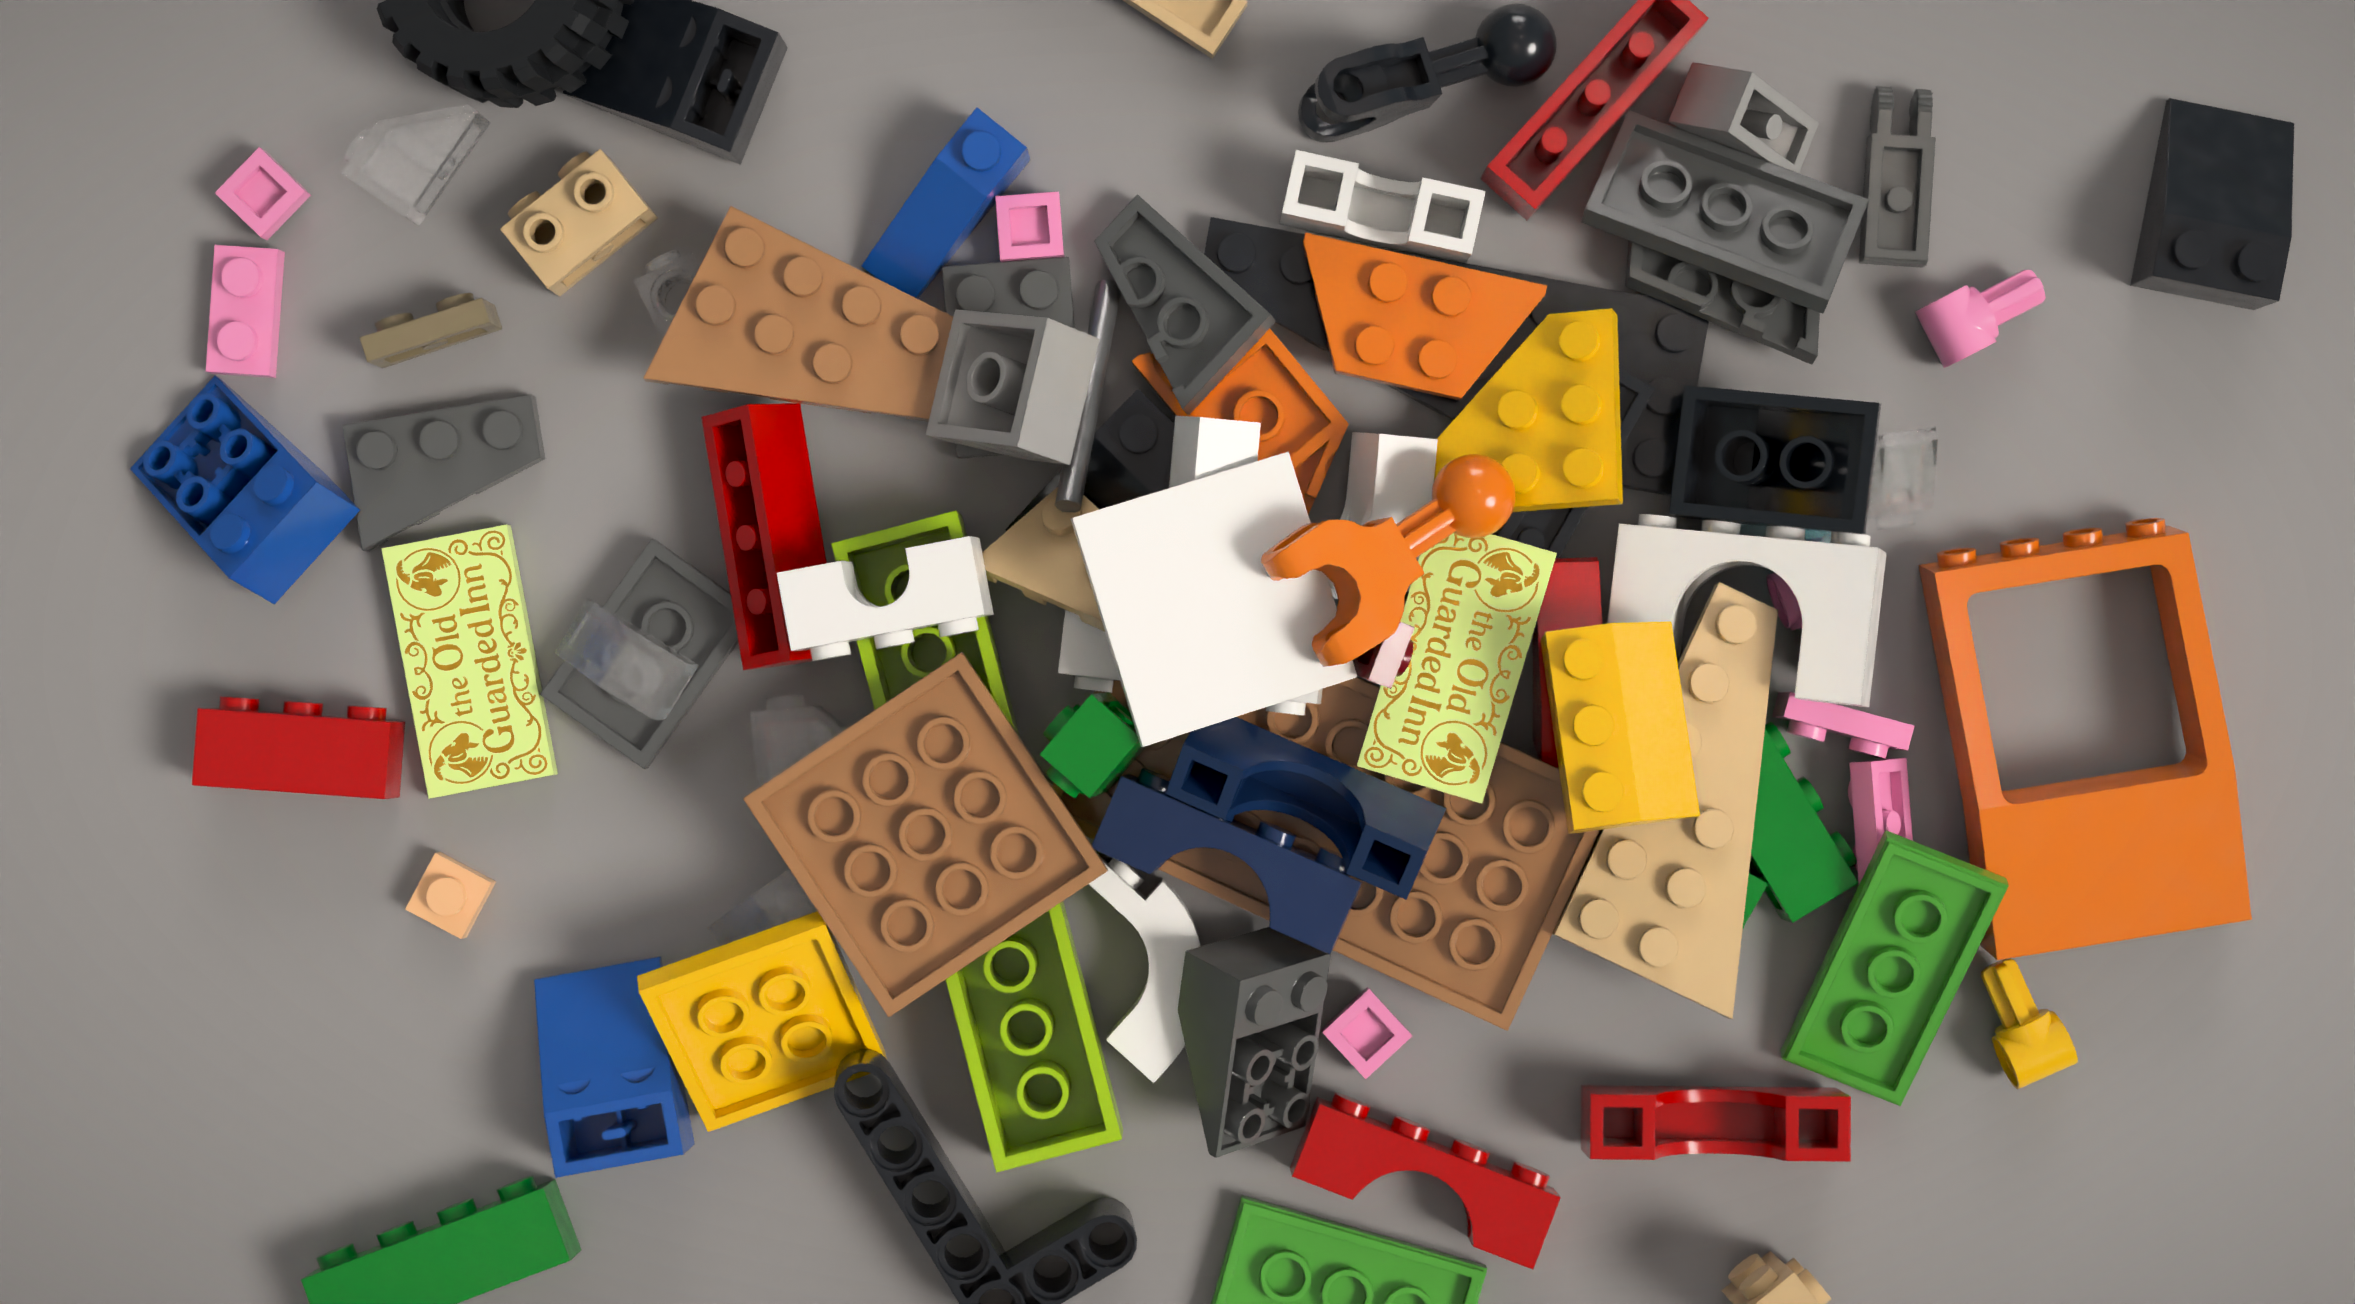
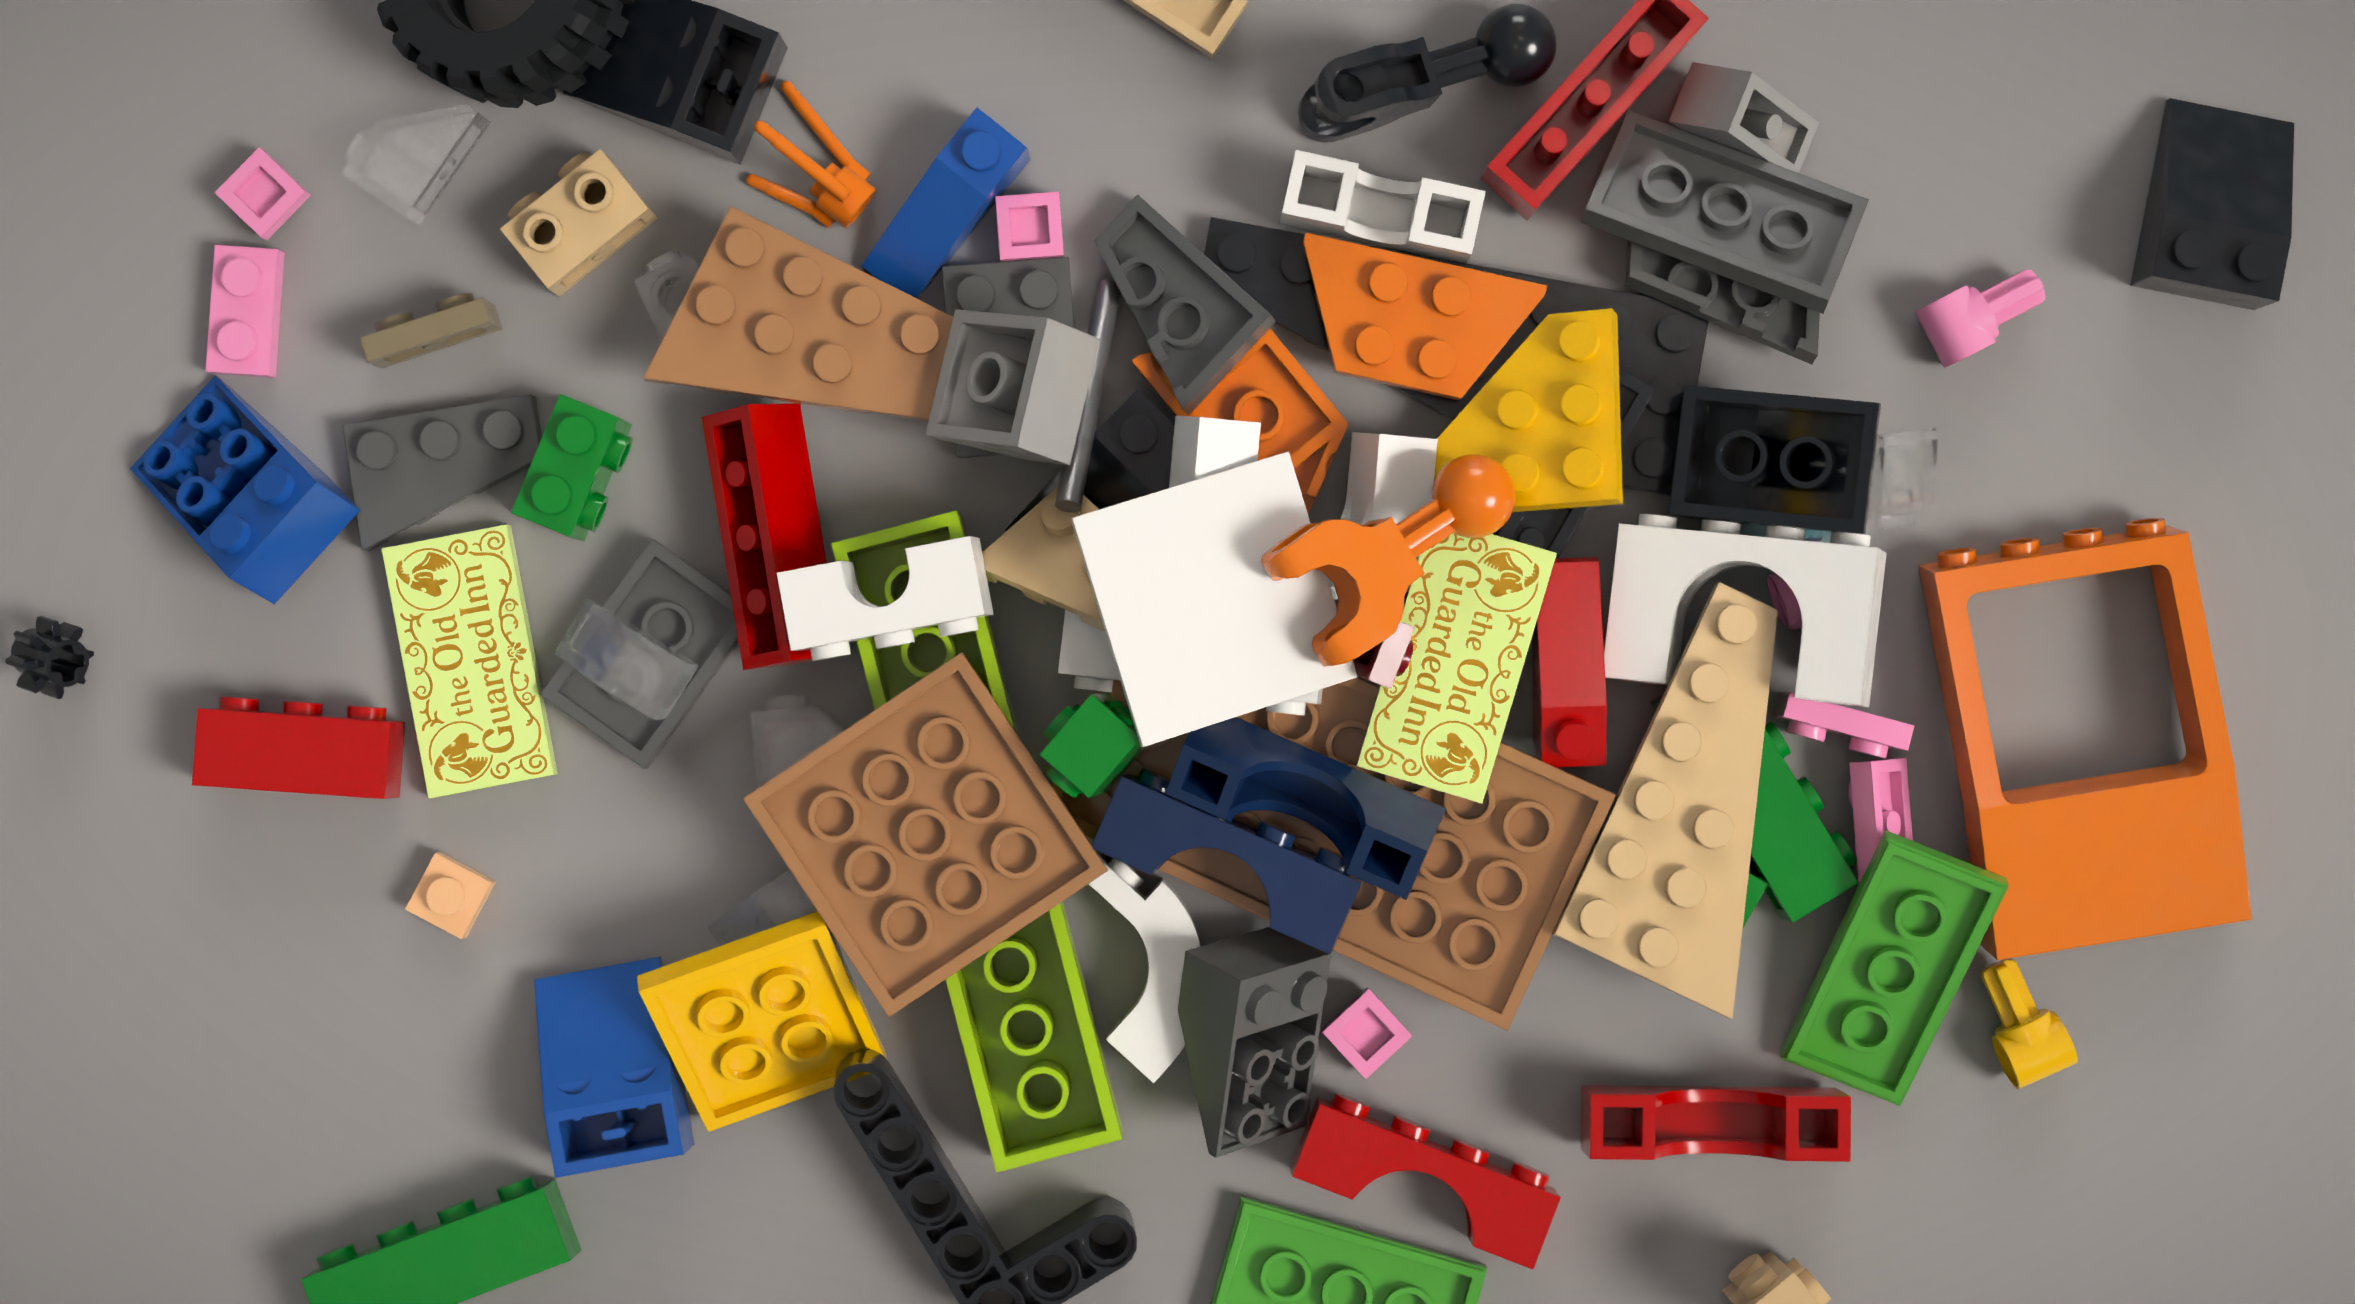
(49, 657): none -> black gear
(573, 469): none -> green brick
(840, 192): none -> orange plant
(1619, 725): yellow slope -> none
(1898, 184): dark grey hinge -> none

